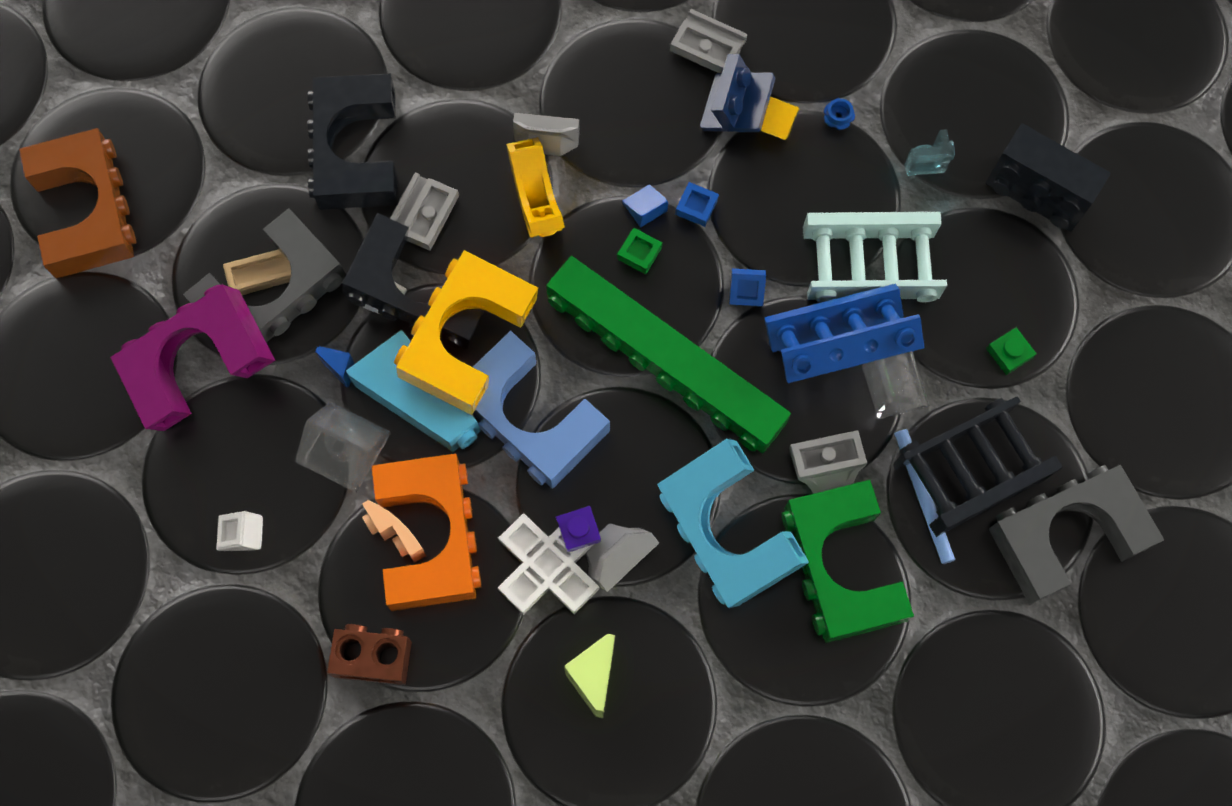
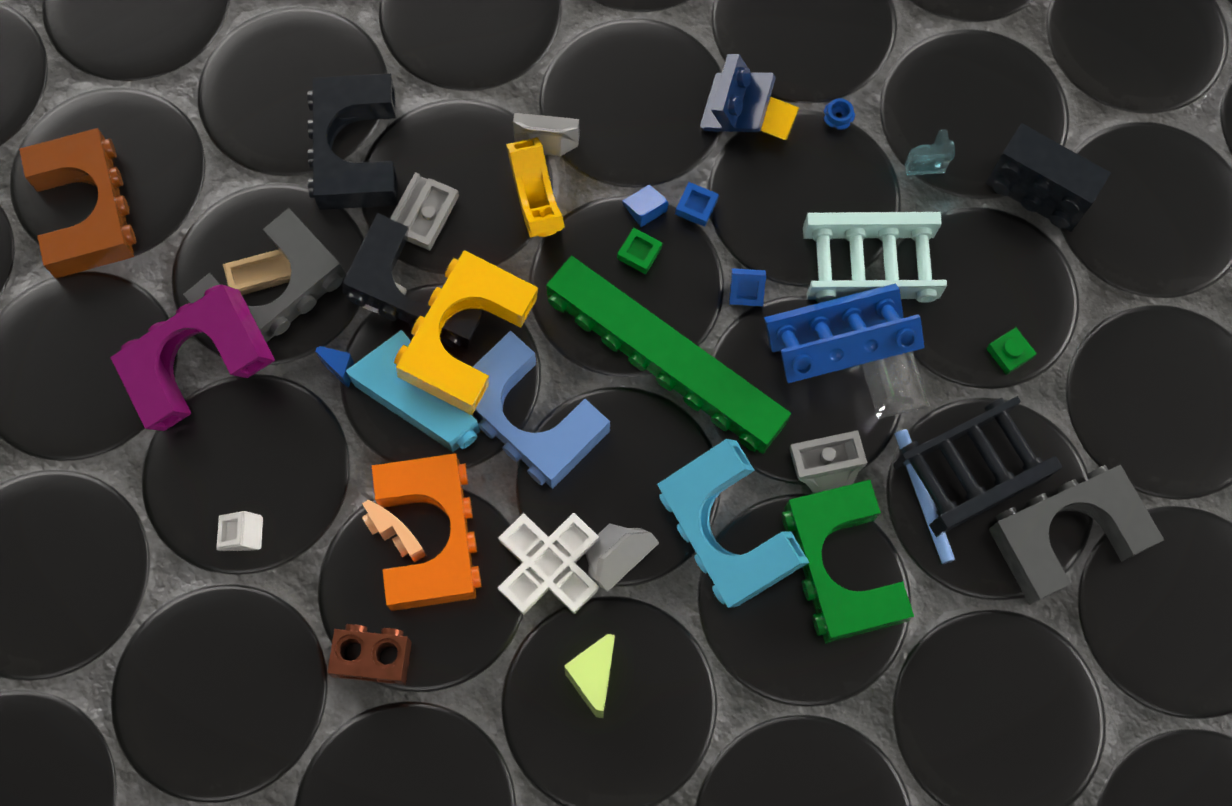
(340, 445): clear slope -> none
(578, 529): dark purple plate -> none
(707, 41): light grey plate -> none

